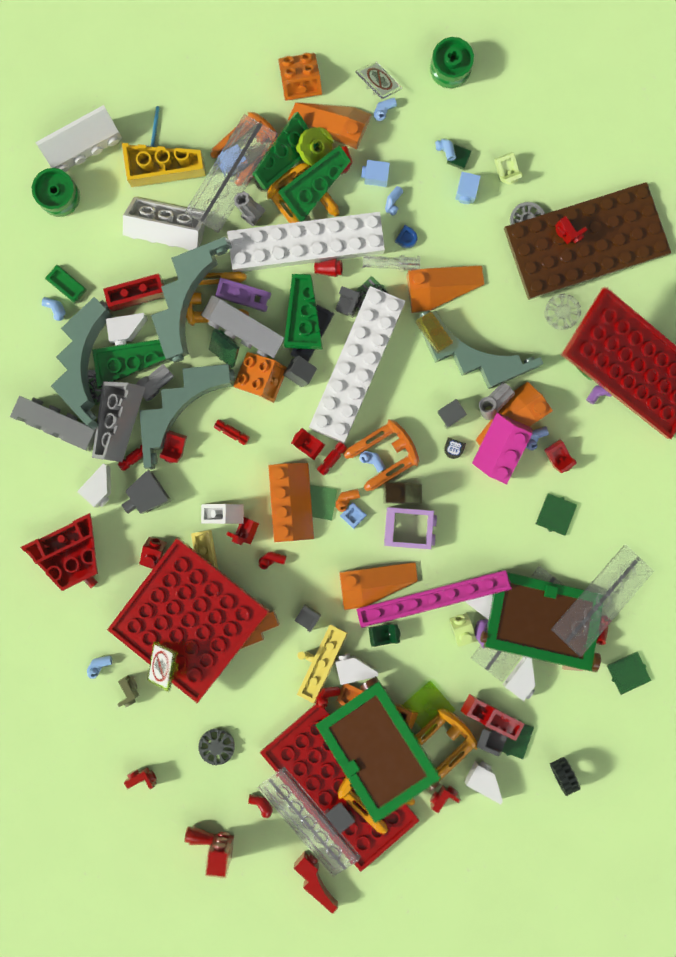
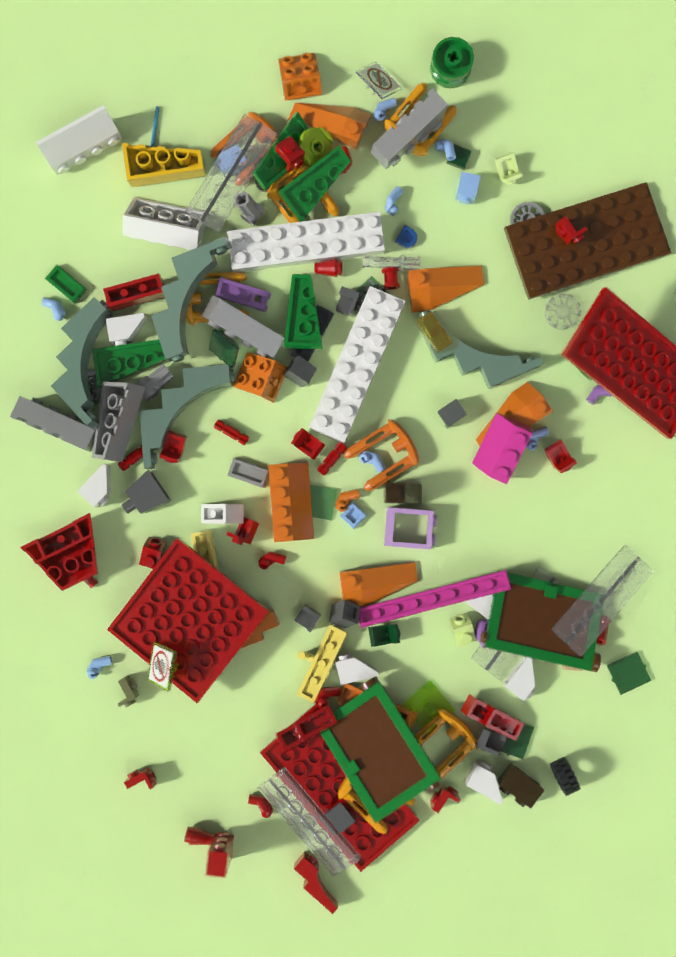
(55, 192): green wheel -> none
(216, 746): dark grey wheel -> none
(248, 472): none -> light grey tile
(291, 153): none -> red bracket
(305, 728): none -> red slope
(344, 614): none -> dark grey panel
(375, 173): light blue brick -> none
(390, 278): none -> red bush
(410, 130): none -> light grey wedge
(420, 149): none -> light orange piece
(453, 448): tile -> none
(497, 400): light grey piece -> none
(520, 785): none -> dark brown brick
(556, 514): clear green piece -> none

